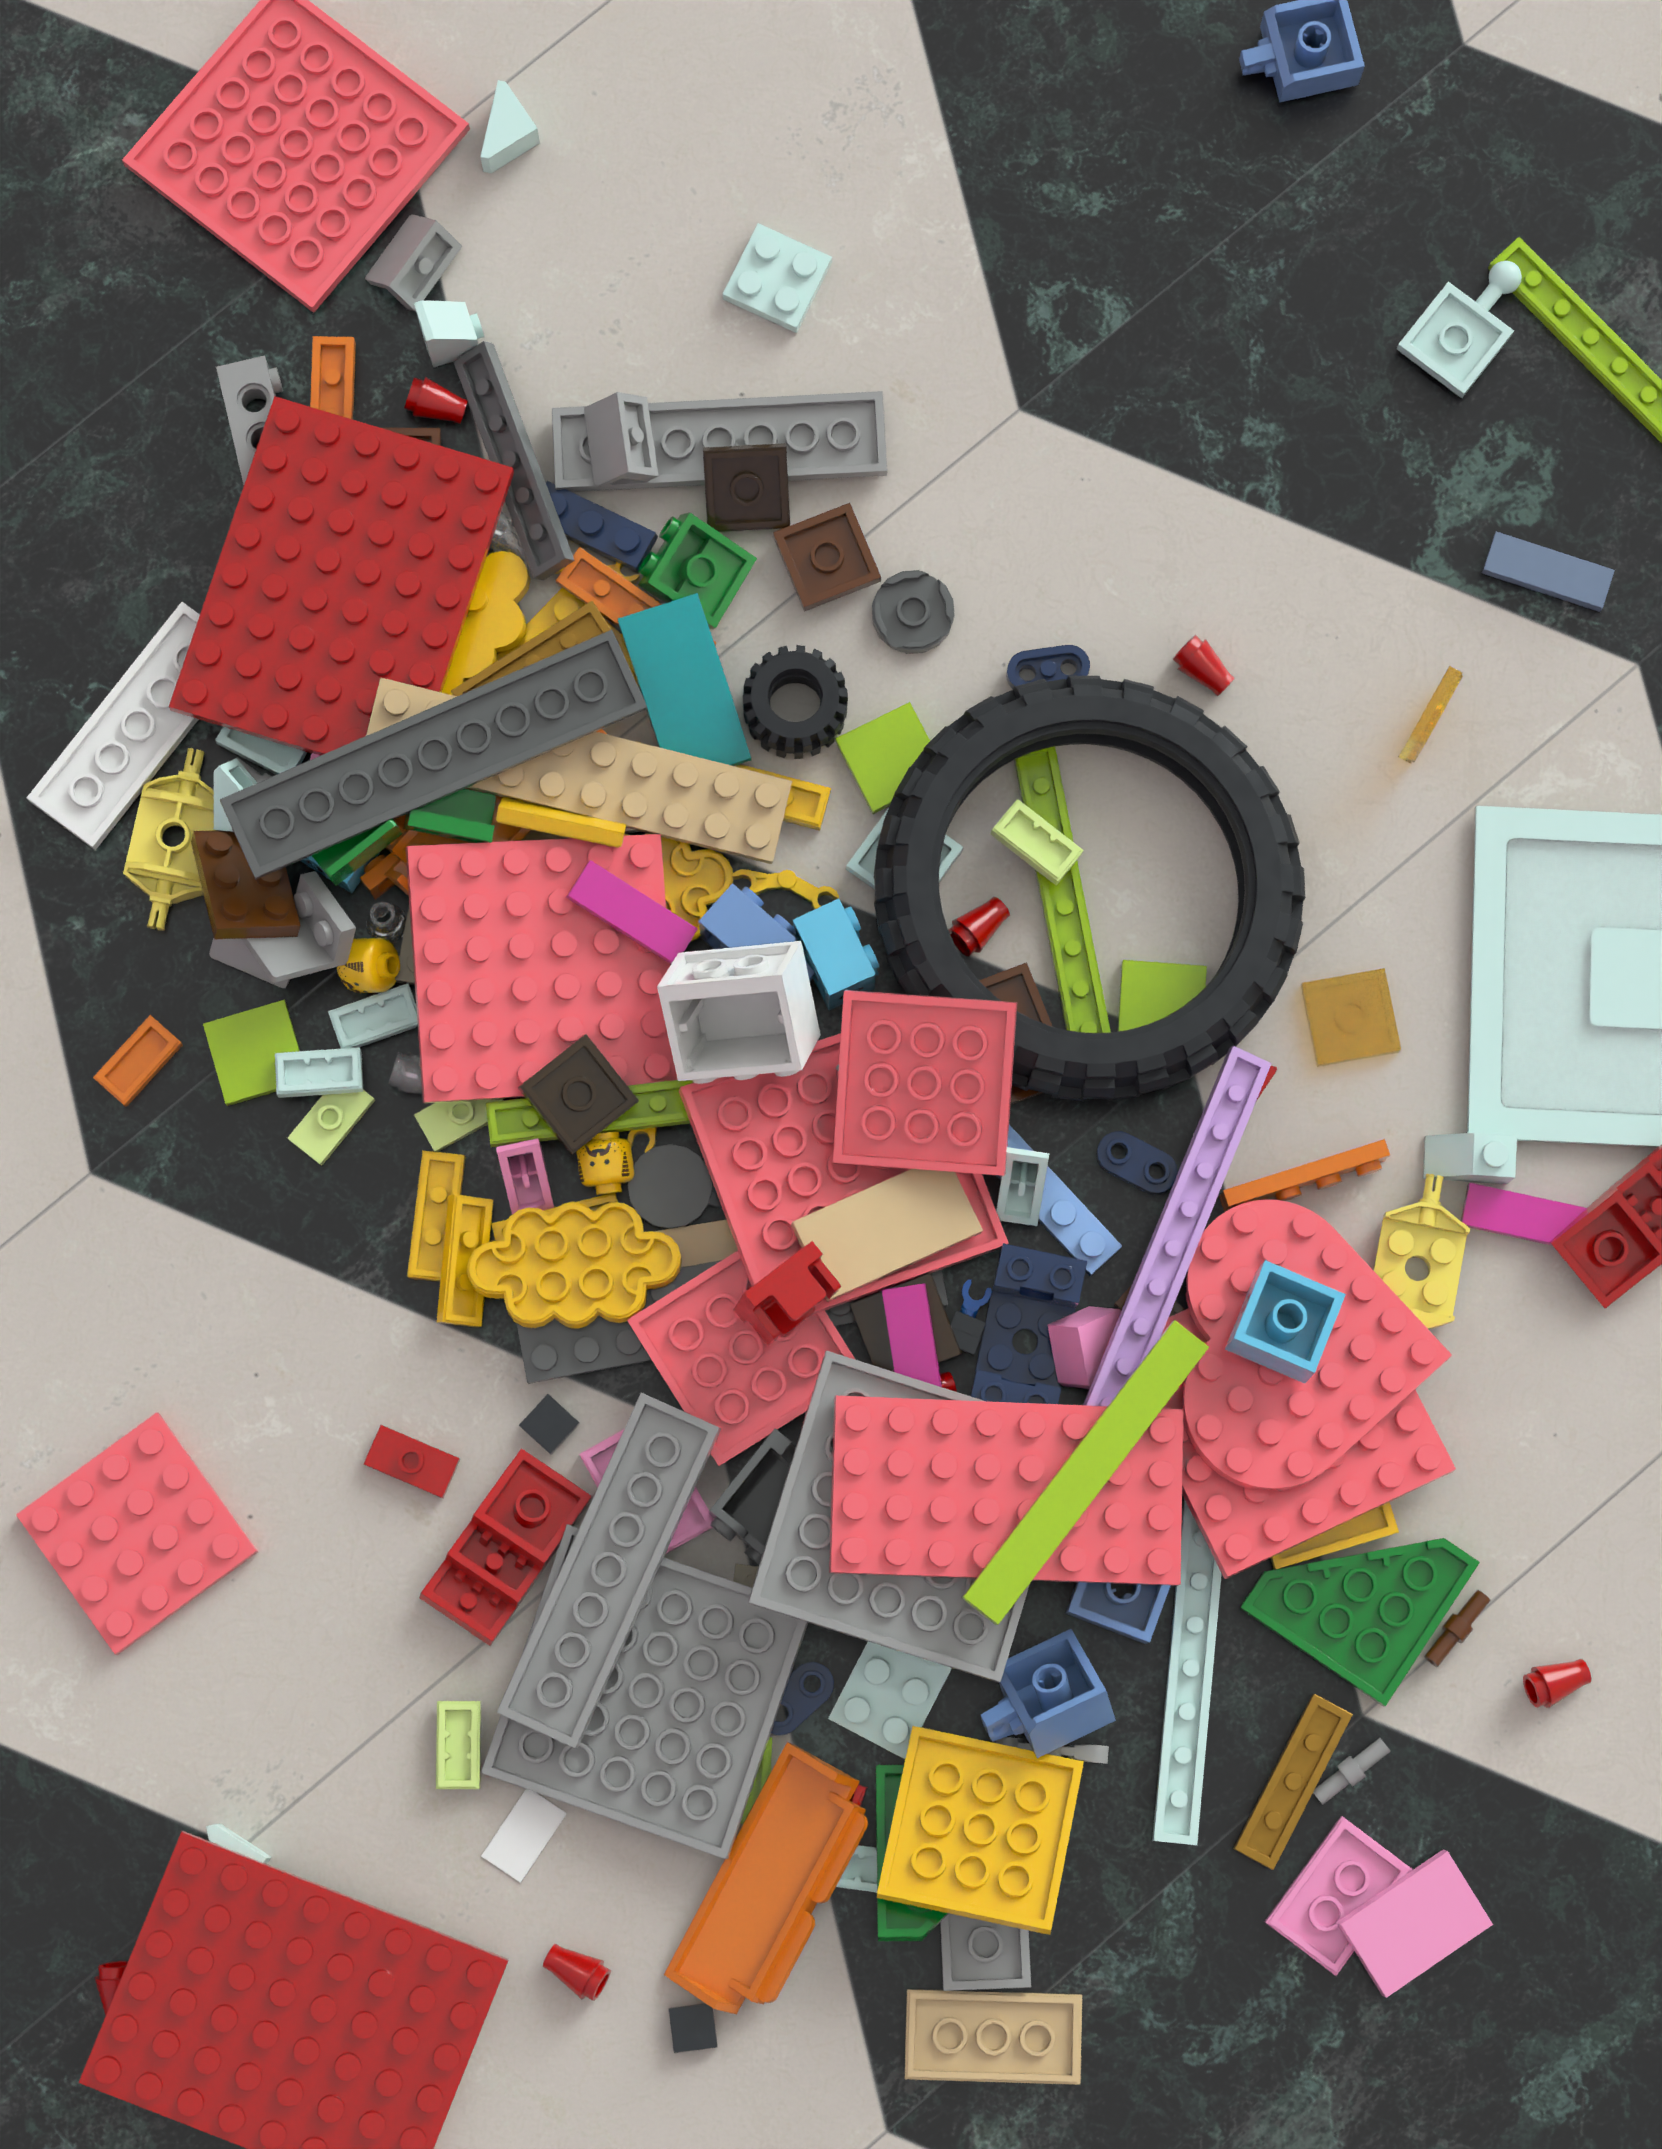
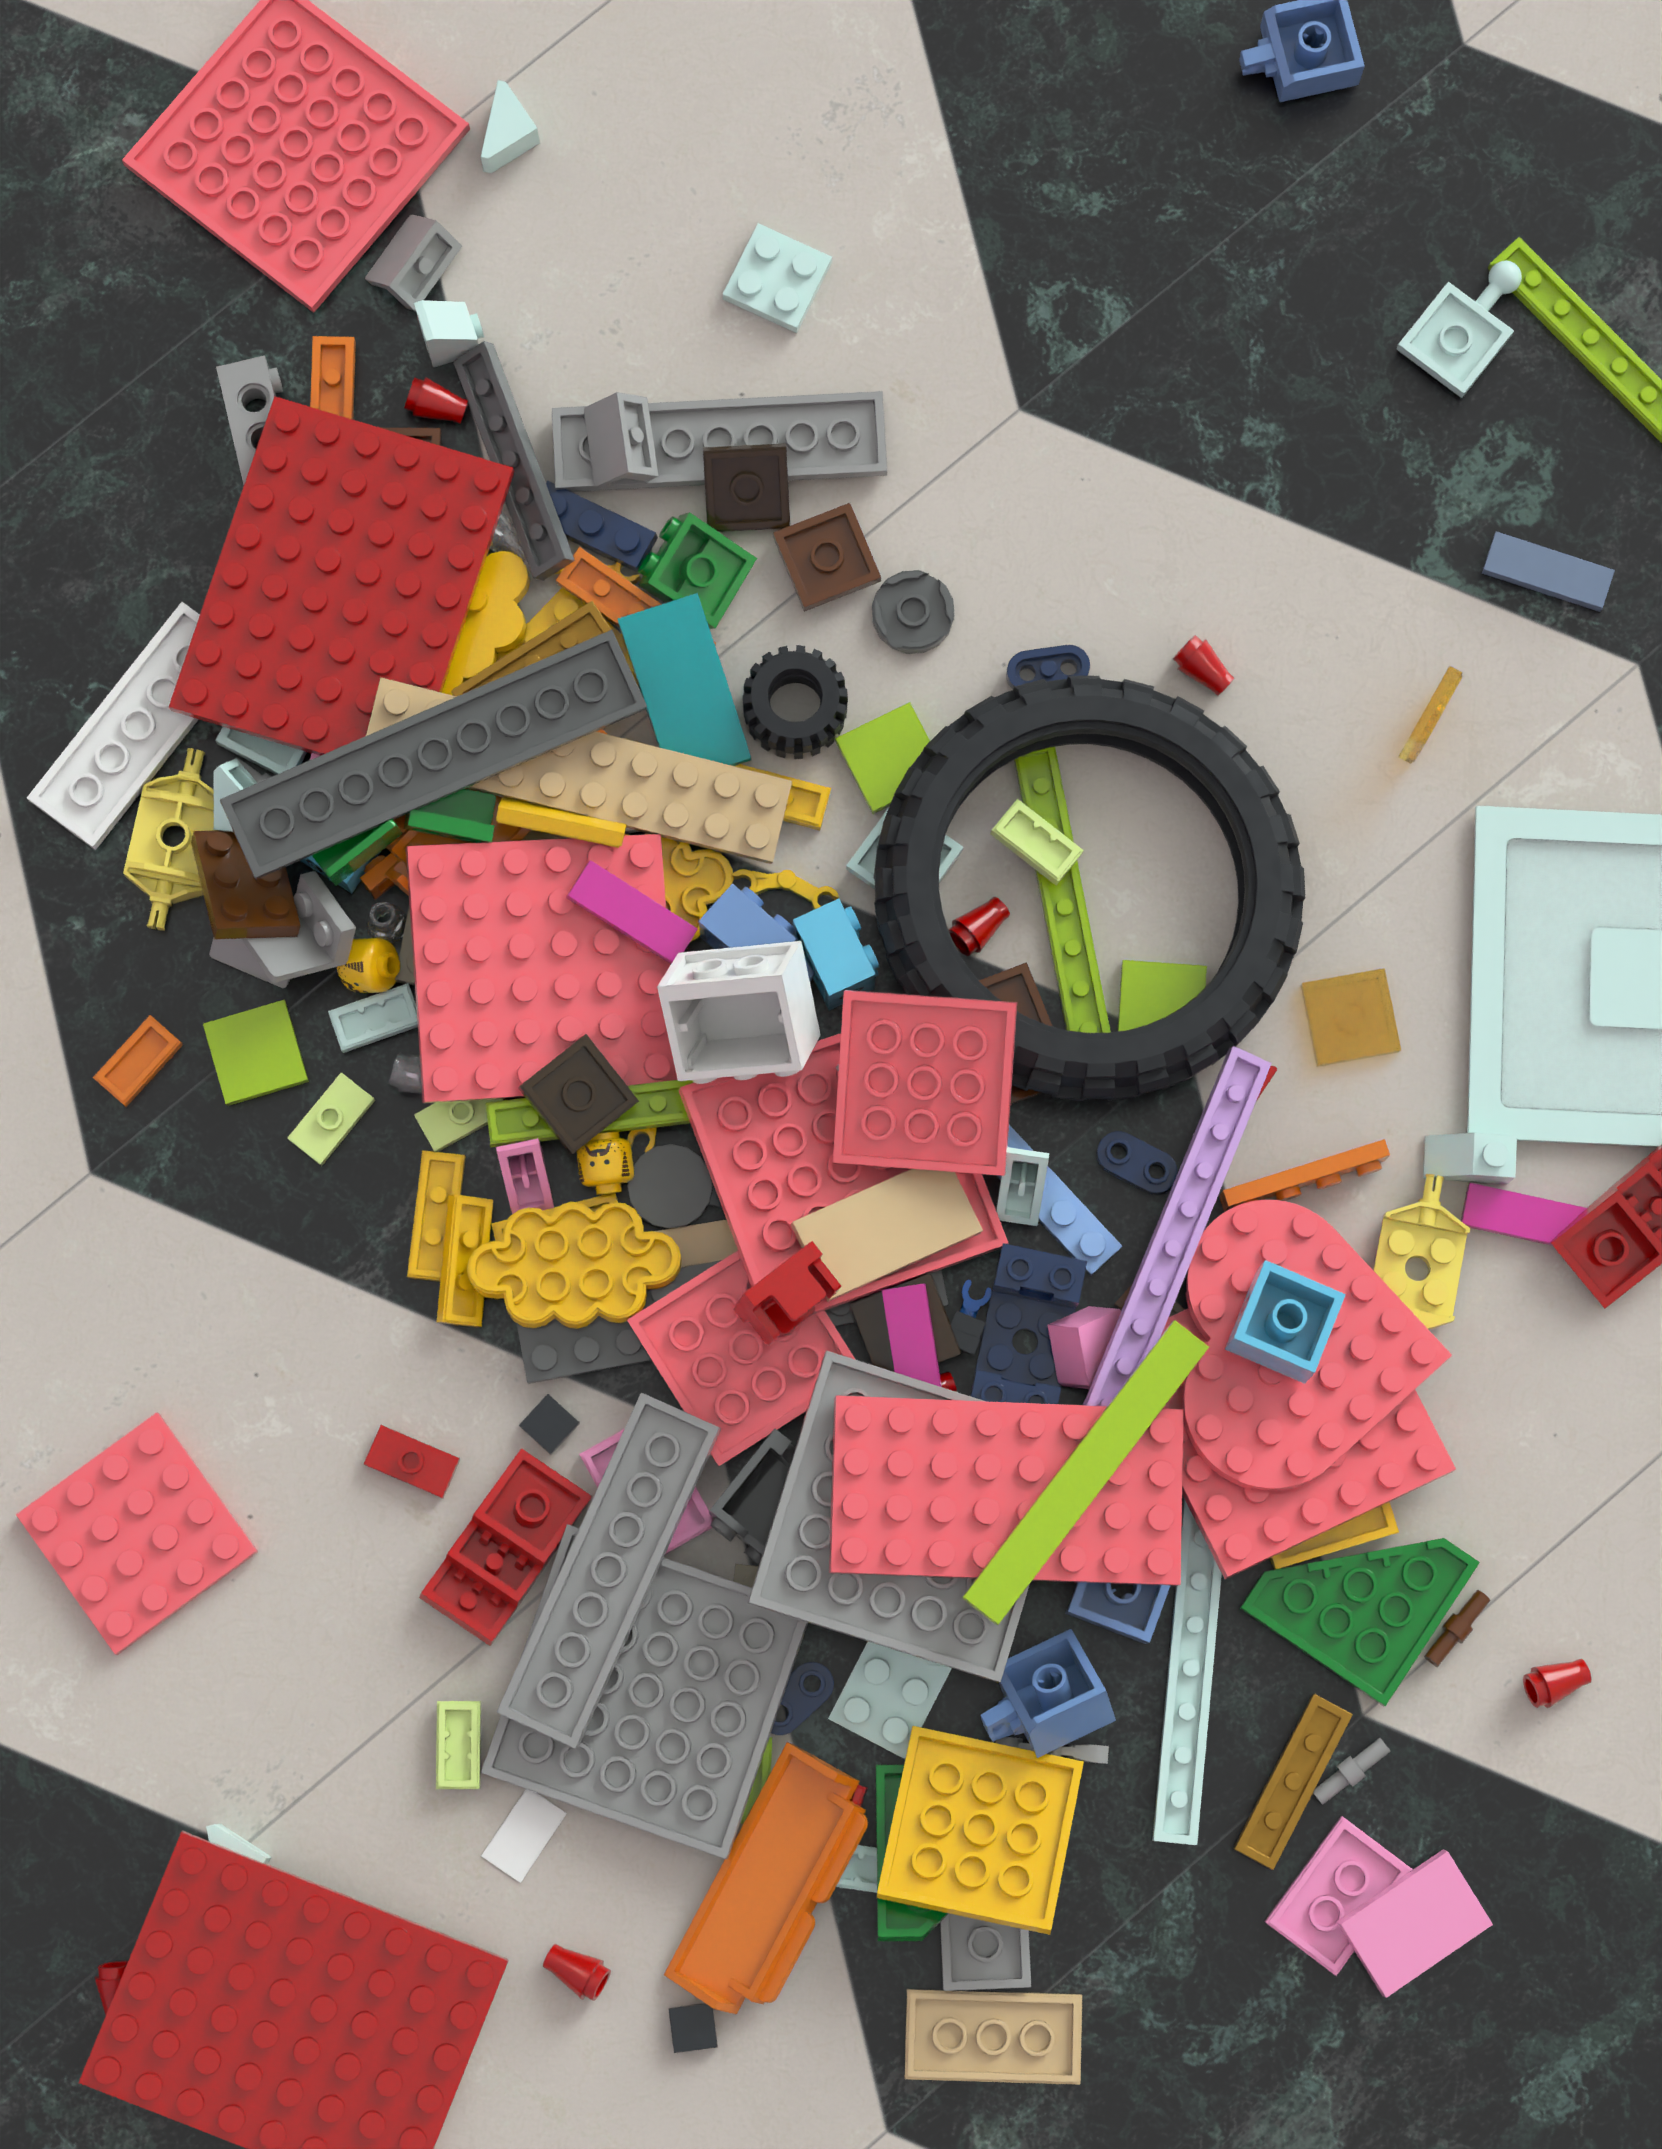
(319, 1072): light aqua plate -> none

